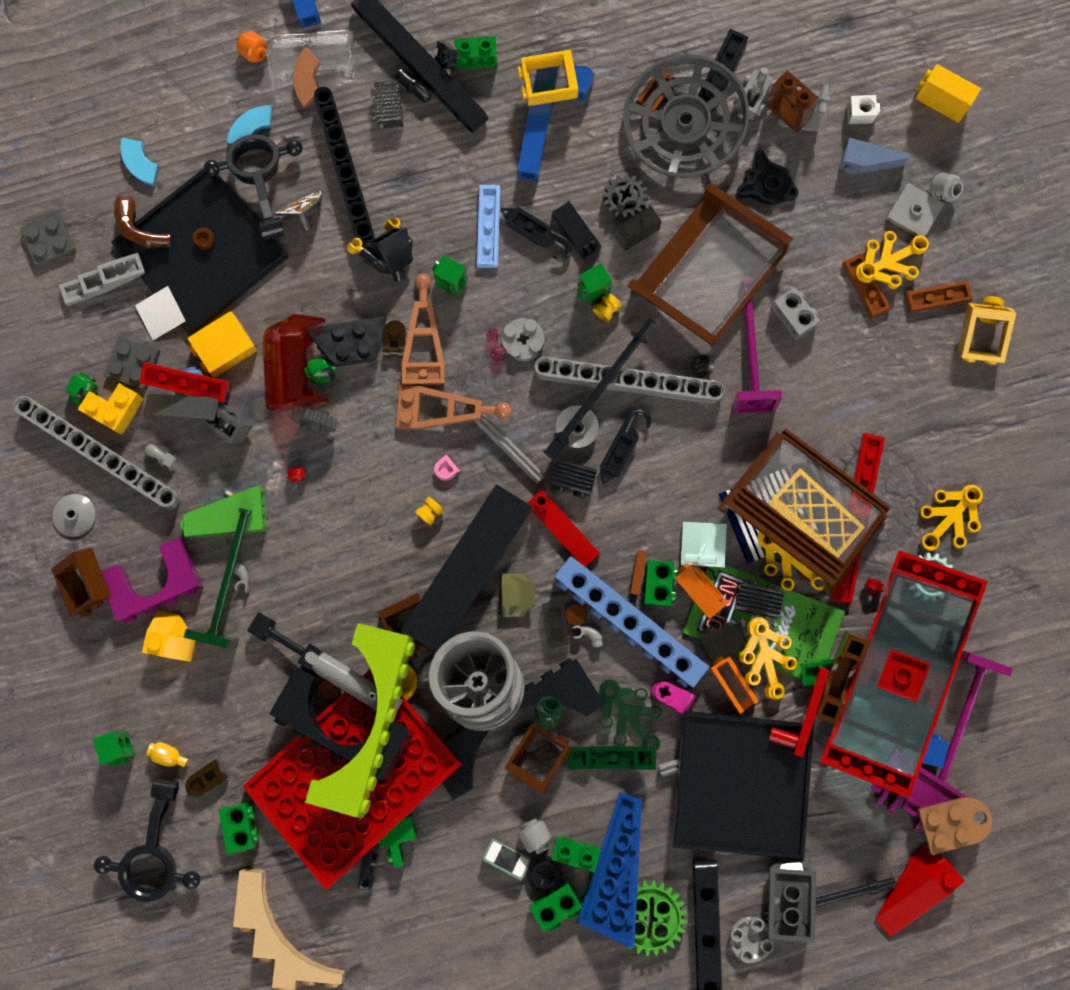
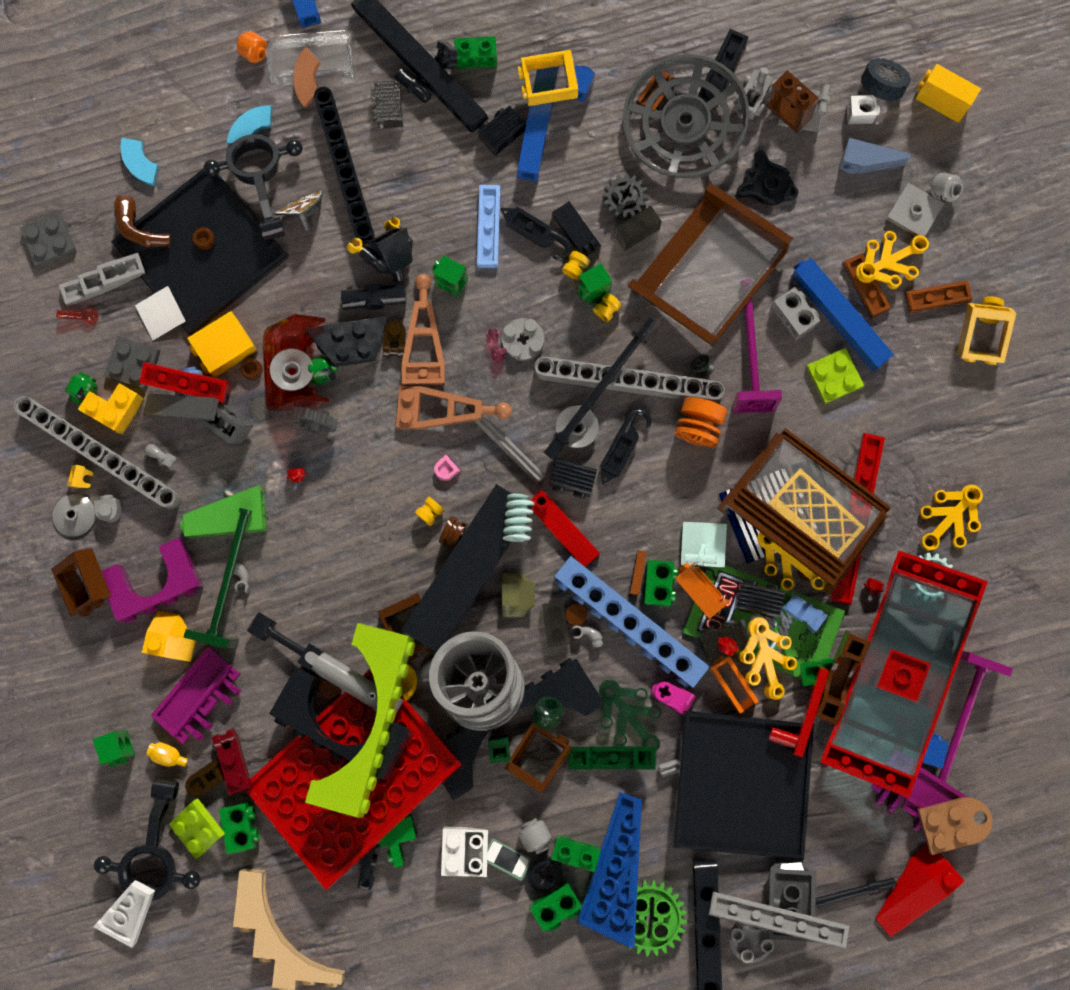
(76, 477): none -> yellow tile
(88, 315): none -> clear red bar
(108, 508): none -> light grey plate
(127, 914): none -> white wing
(194, 694): none -> magenta hinge
(196, 828): none -> lime plate
(232, 762): none -> dark red plate
(251, 369): none -> reddish brown tile
(288, 360): none -> light grey dish
(373, 297): none -> black piece
(452, 532): none -> reddish brown wheel
(464, 852): none -> white slope
(499, 749): none -> dark green leg
(501, 130): none -> black brick
(517, 518): none -> light aqua piece
(576, 264): none -> yellow wheel
(701, 420): none -> orange wheel
(727, 646): none -> red plate
(779, 920): none -> light grey tile
(804, 611): none -> medium blue leg
(834, 376): none -> lime plate
(841, 314): none -> blue brick
(885, 79): none -> black wheel

